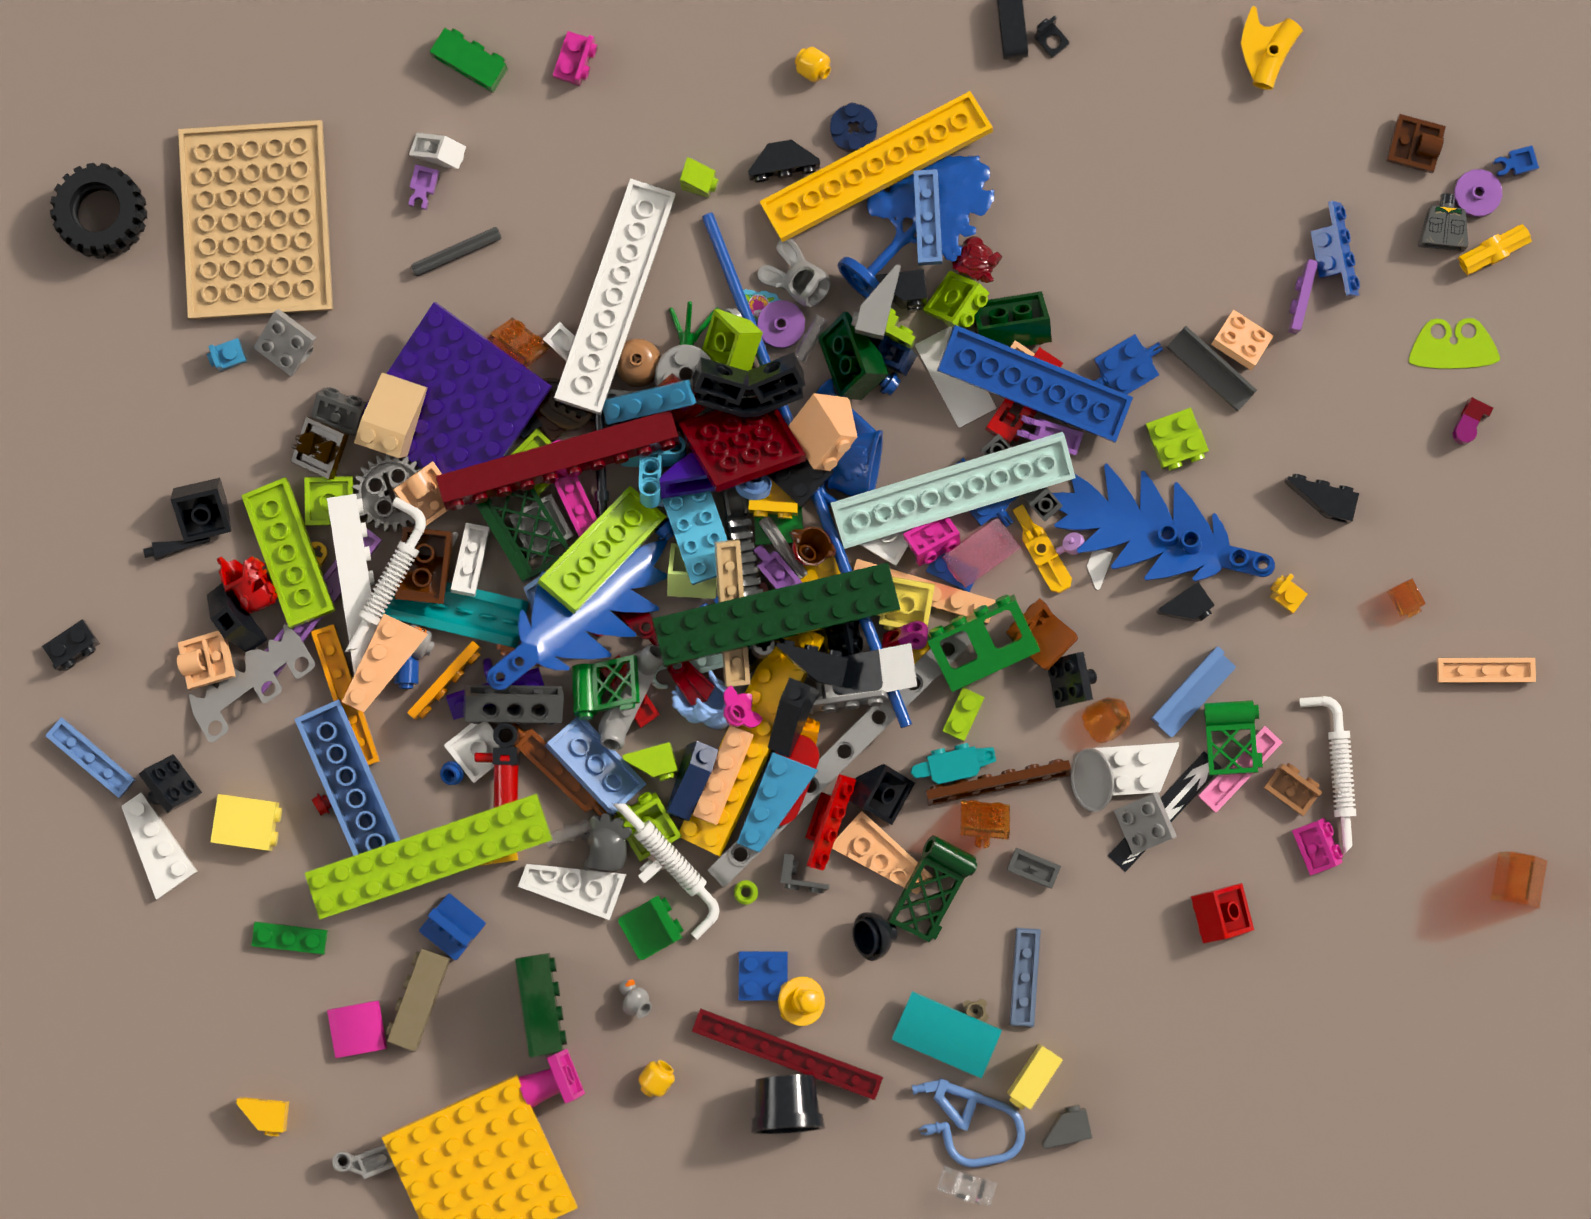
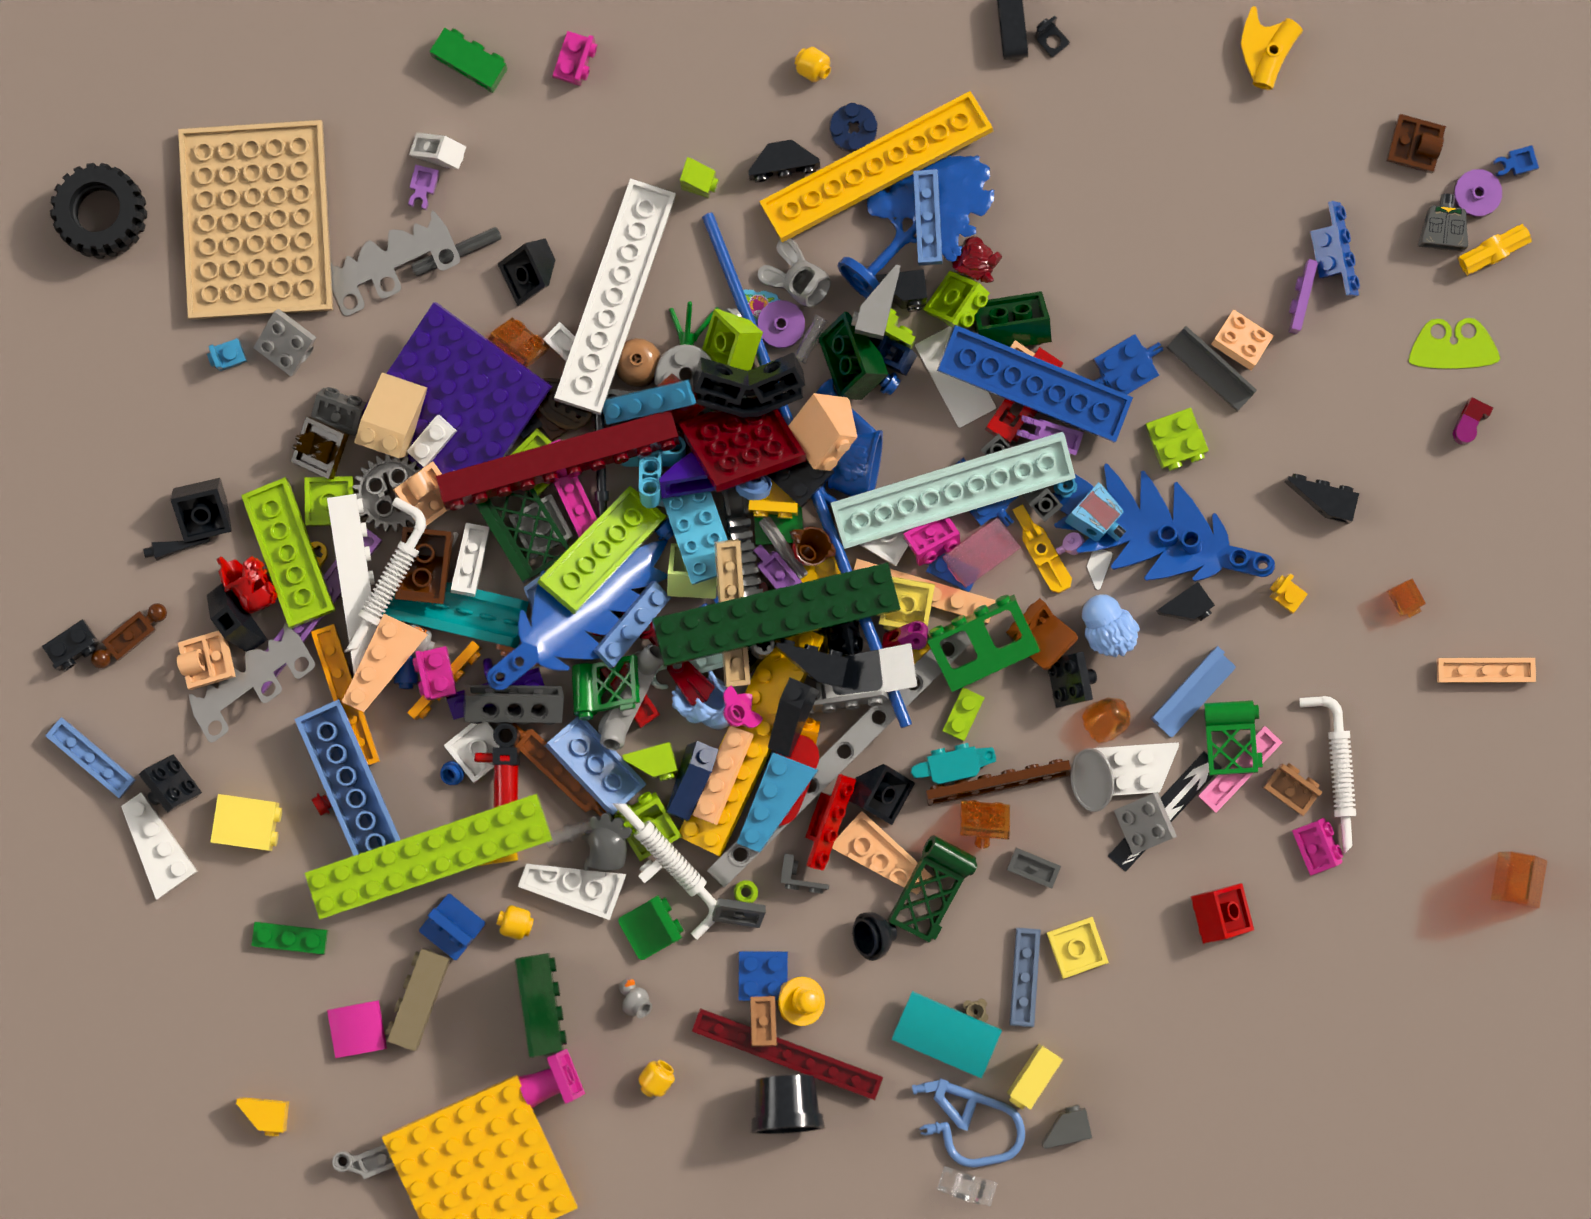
(129, 635): none -> reddish brown plate
(377, 263): none -> light grey piece
(431, 440): none -> white plate
(435, 673): none -> dark pink bracket
(515, 922): none -> yellow head
(528, 270): none -> black slope
(632, 624): none -> medium blue plate
(738, 913): none -> dark grey plate
(763, 1021): none -> medium nougat plate
(1066, 492): none -> dark azure plate
(1077, 947): none -> light yellow tile
(1097, 515): none -> torso
(1108, 626): none -> light blue hair

